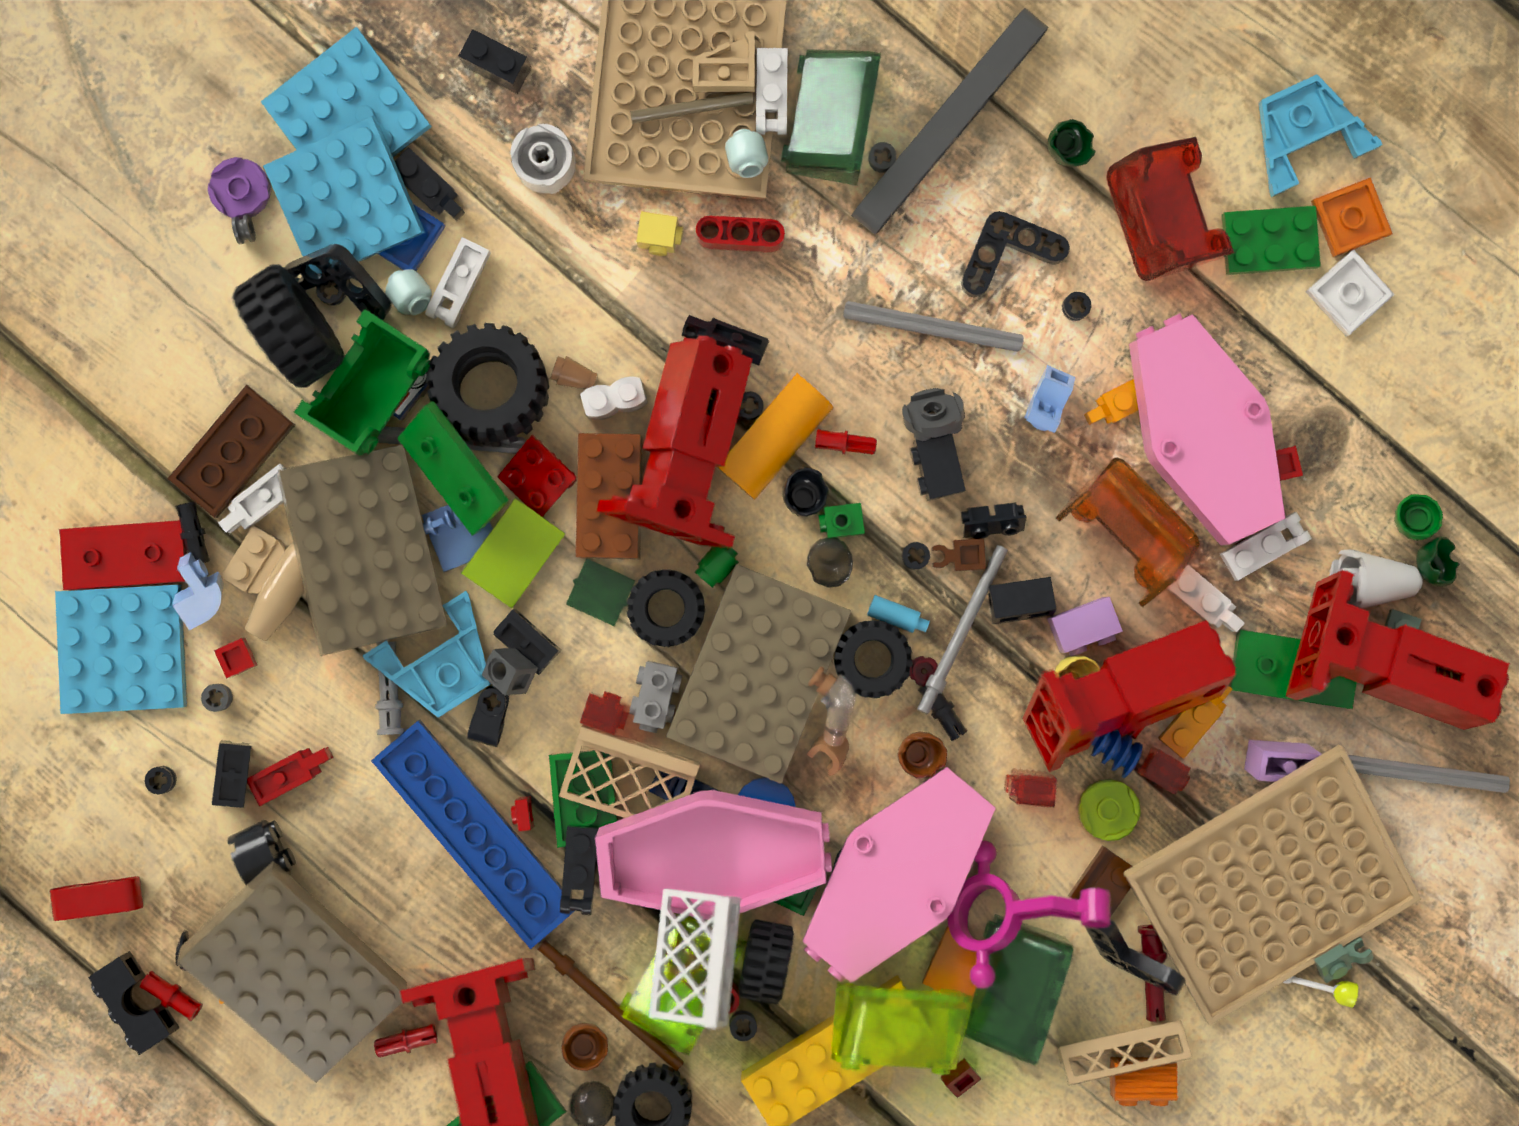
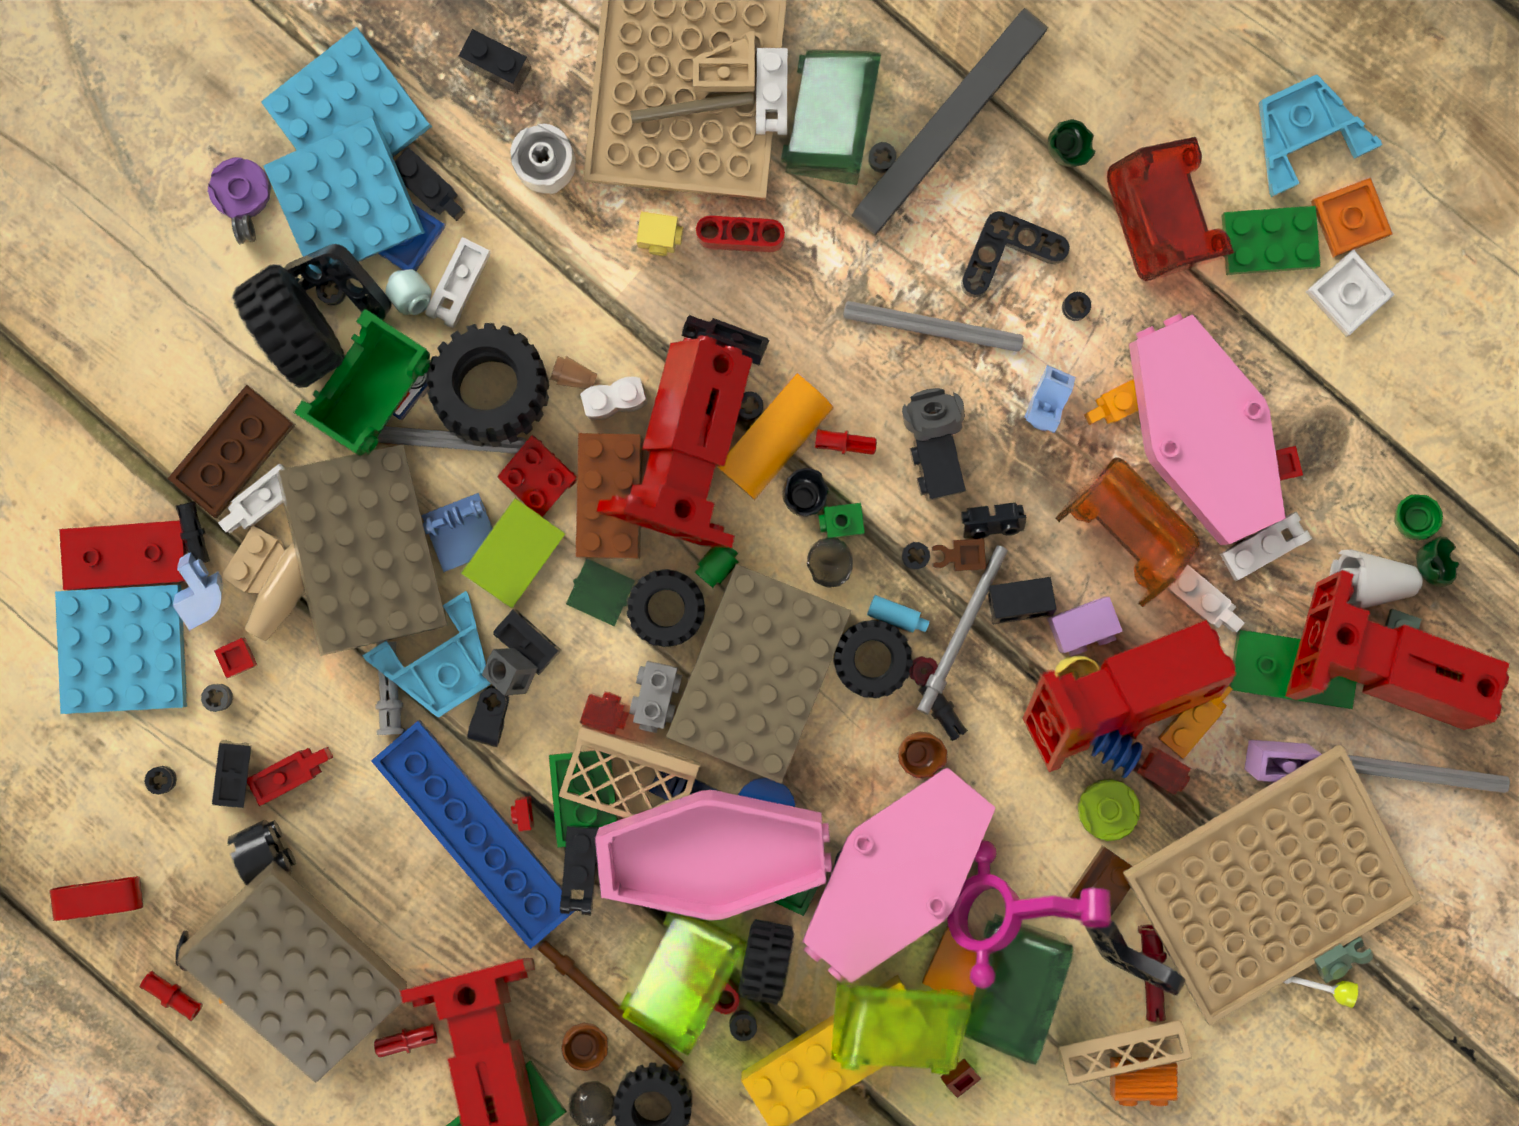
(115, 987): black arch -> none
(452, 468): green plate -> none
(720, 964): white fence -> none
(746, 153): light aqua head -> none
(839, 702): piece -> none
(1031, 787): clear red brick -> none

